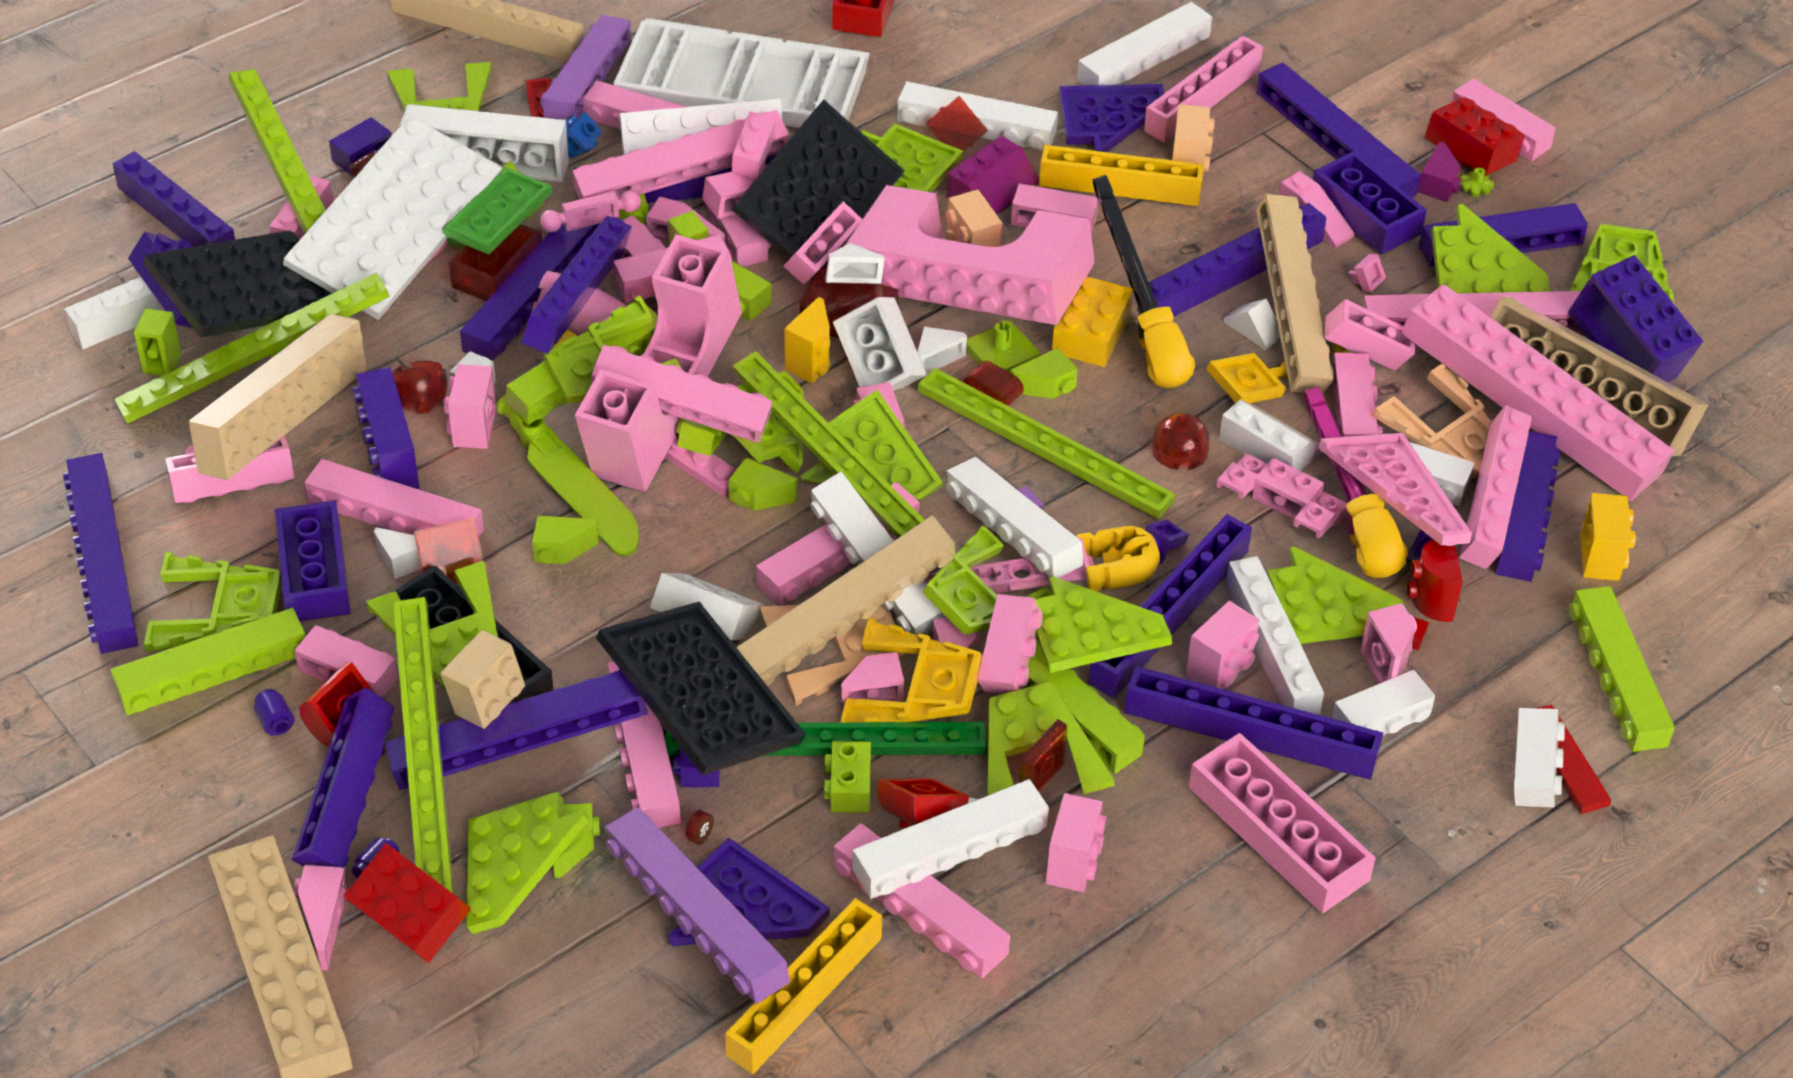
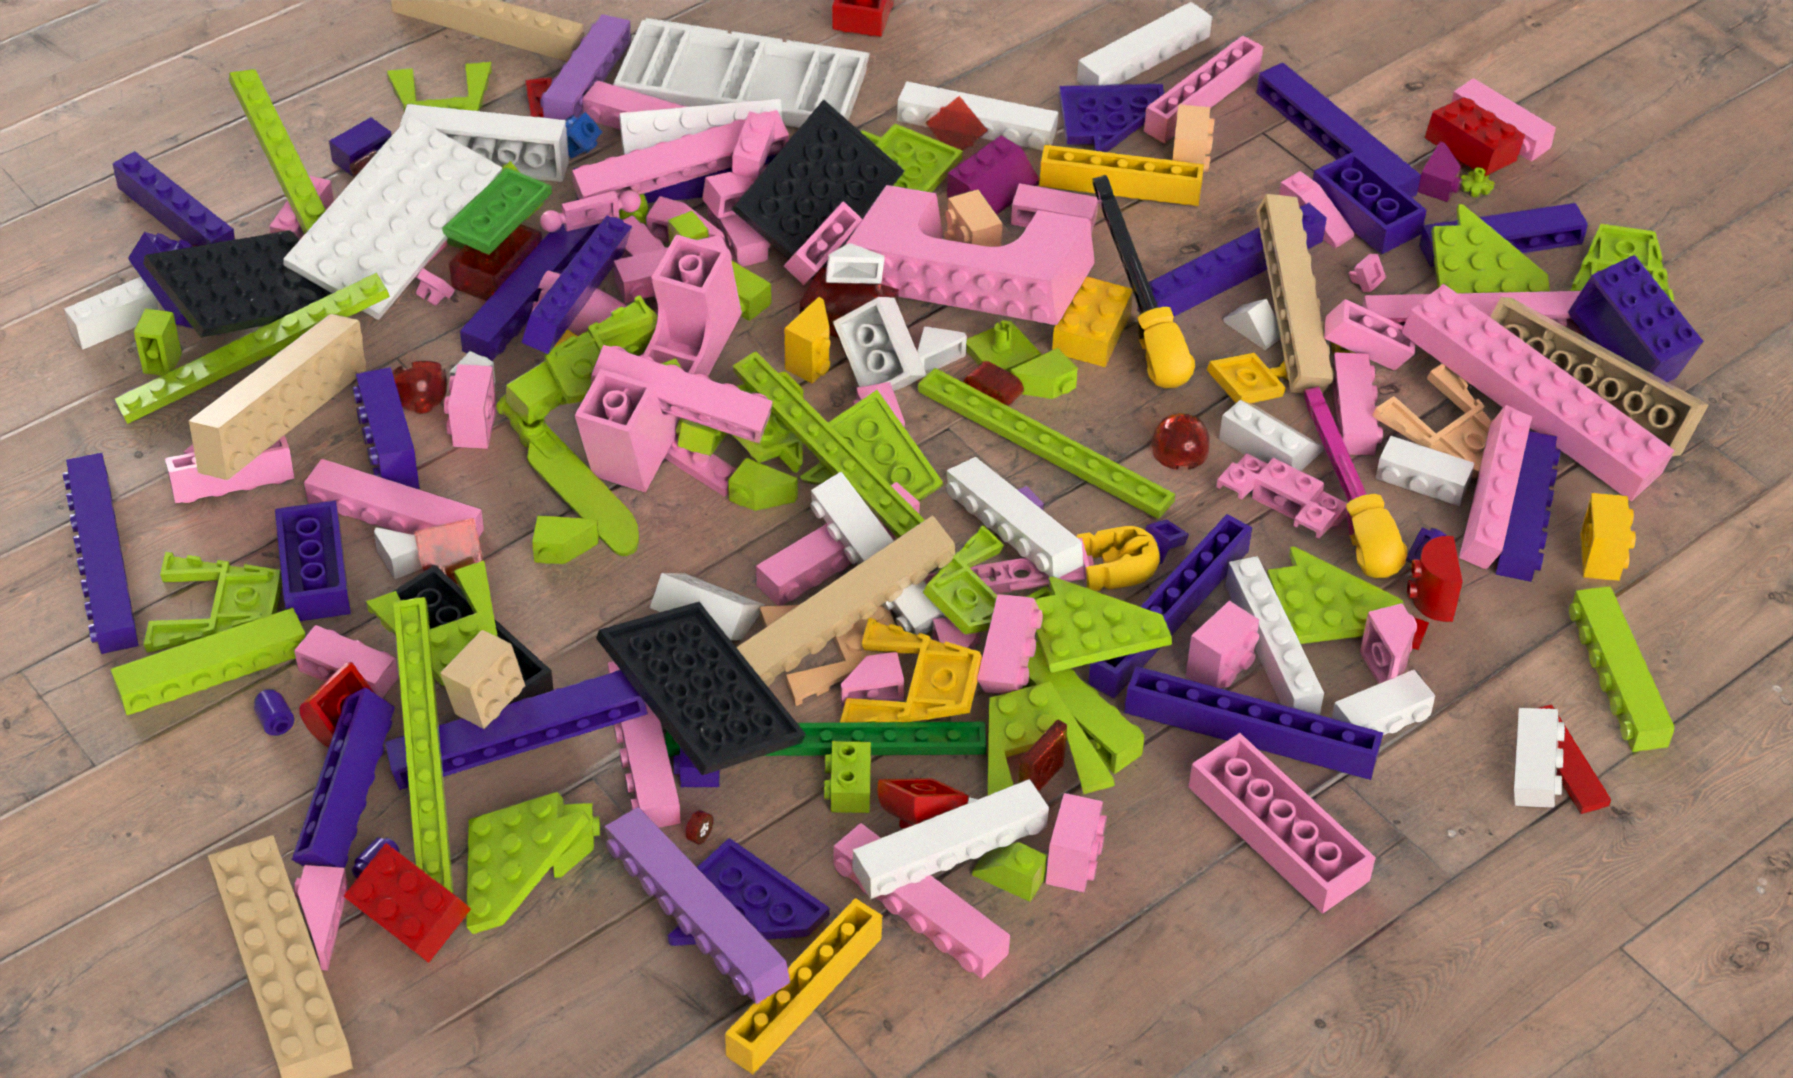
(435, 285): none -> bright pink tile
(1013, 869): none -> lime slope
(1401, 479): bright pink wing -> none

